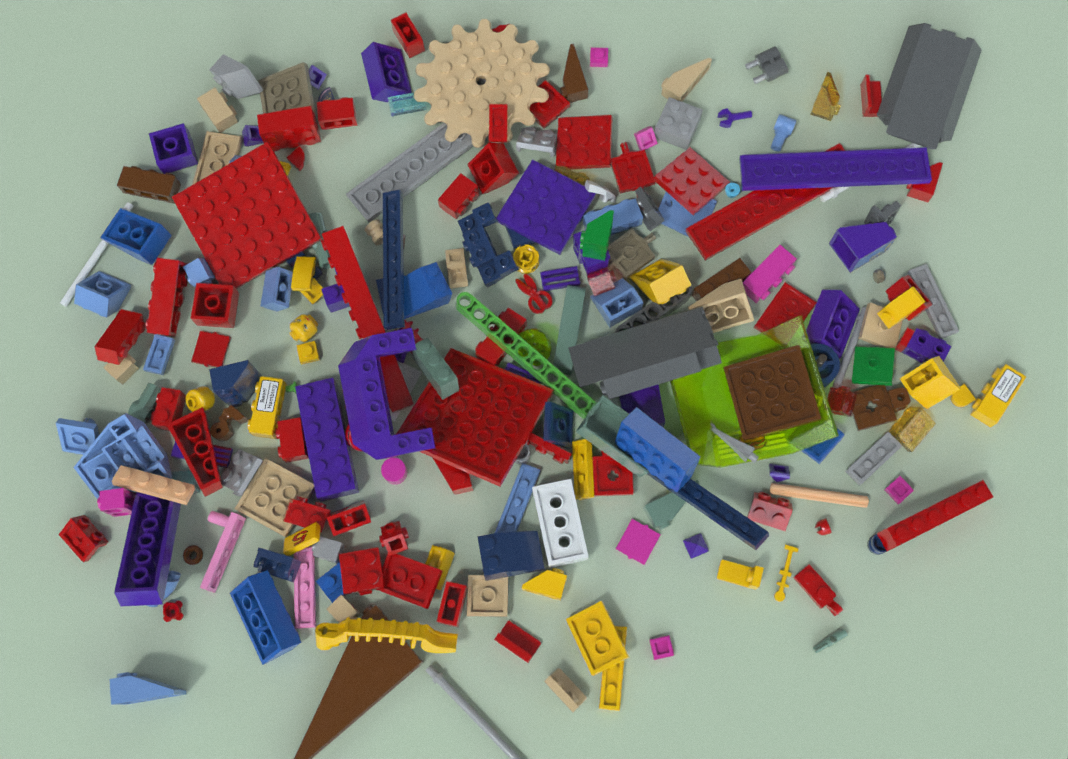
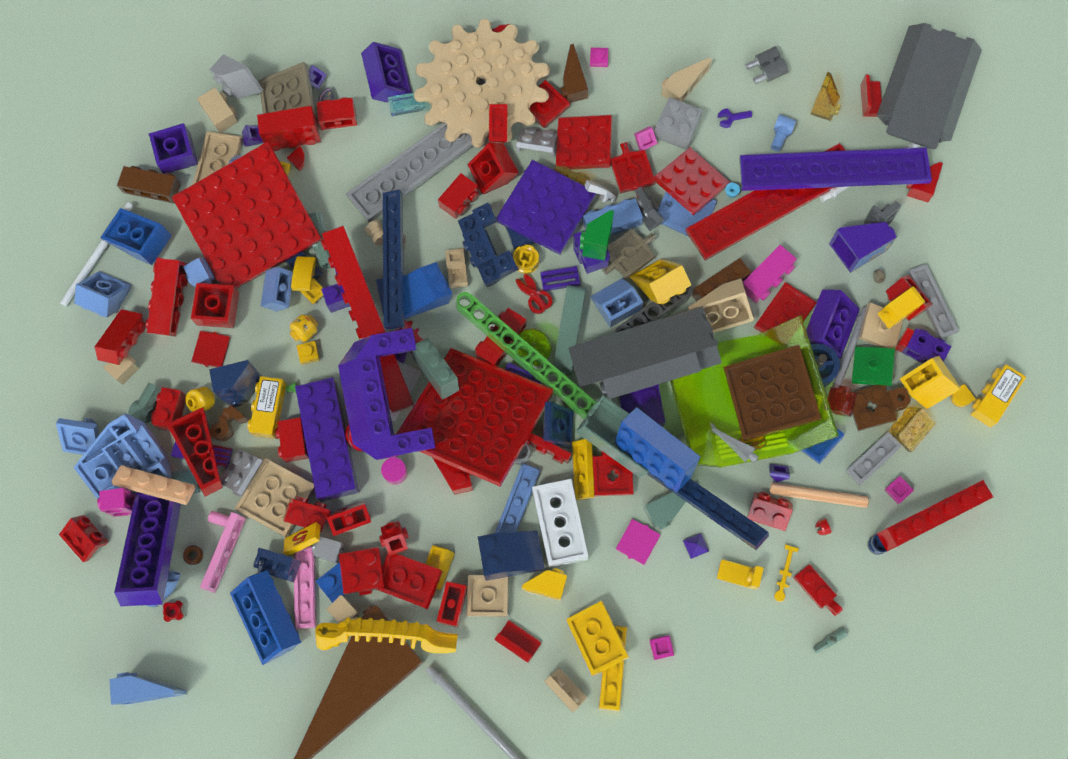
(159, 354): medium blue plate -> none
(407, 35): red brick -> none
(601, 280): clear red brick -> none

